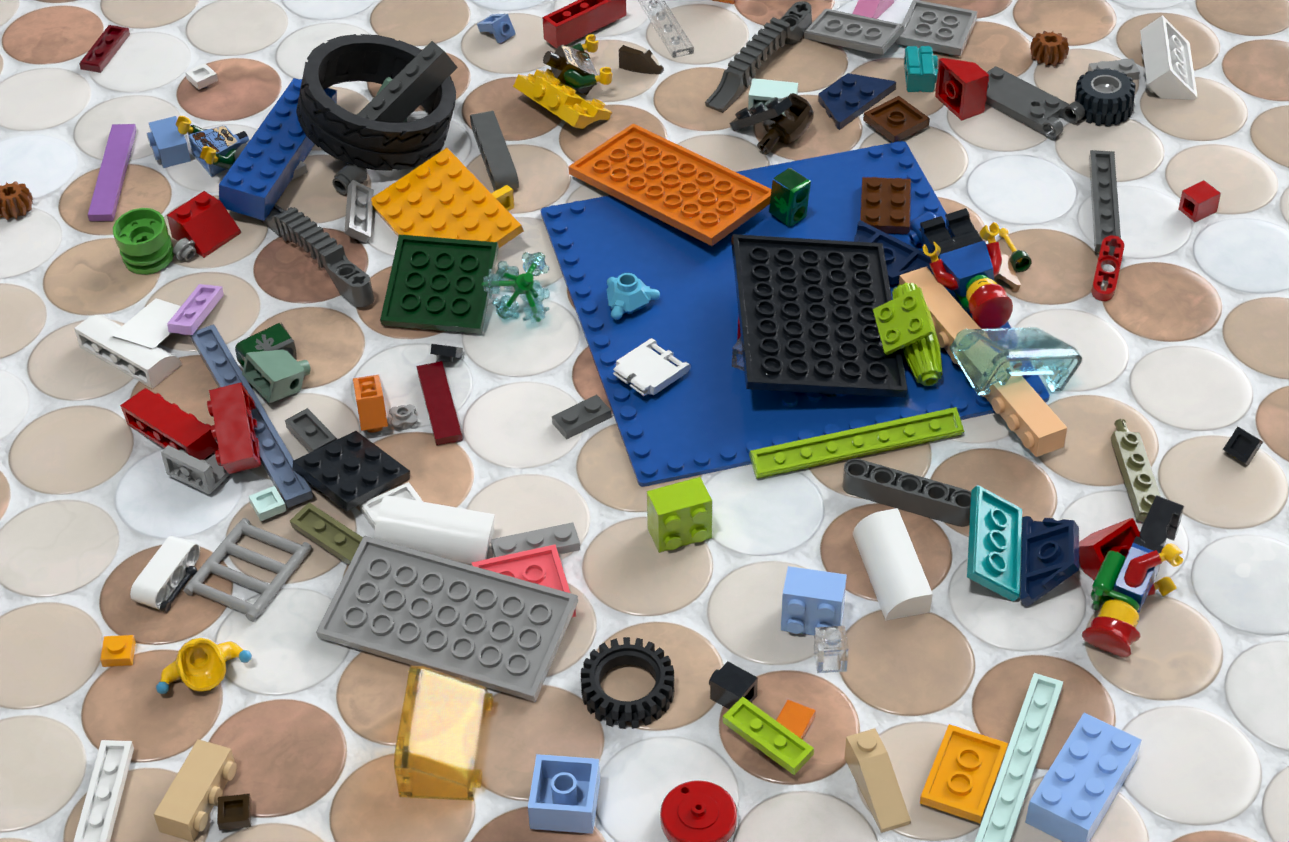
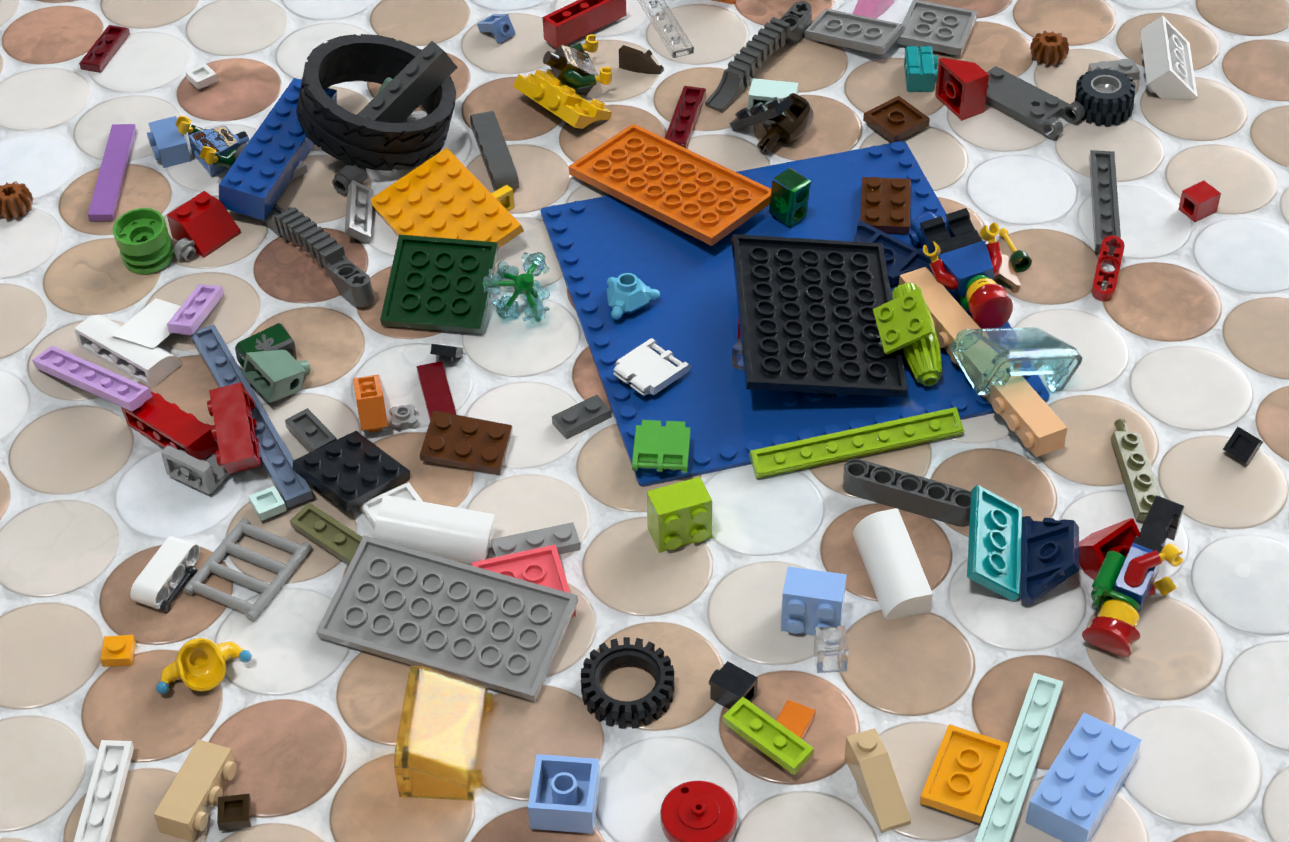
(92, 378): none -> lavender plate
(466, 442): none -> reddish brown plate
(661, 446): none -> bright green plate
(686, 115): none -> dark red tile
(853, 96): dark blue wing -> none

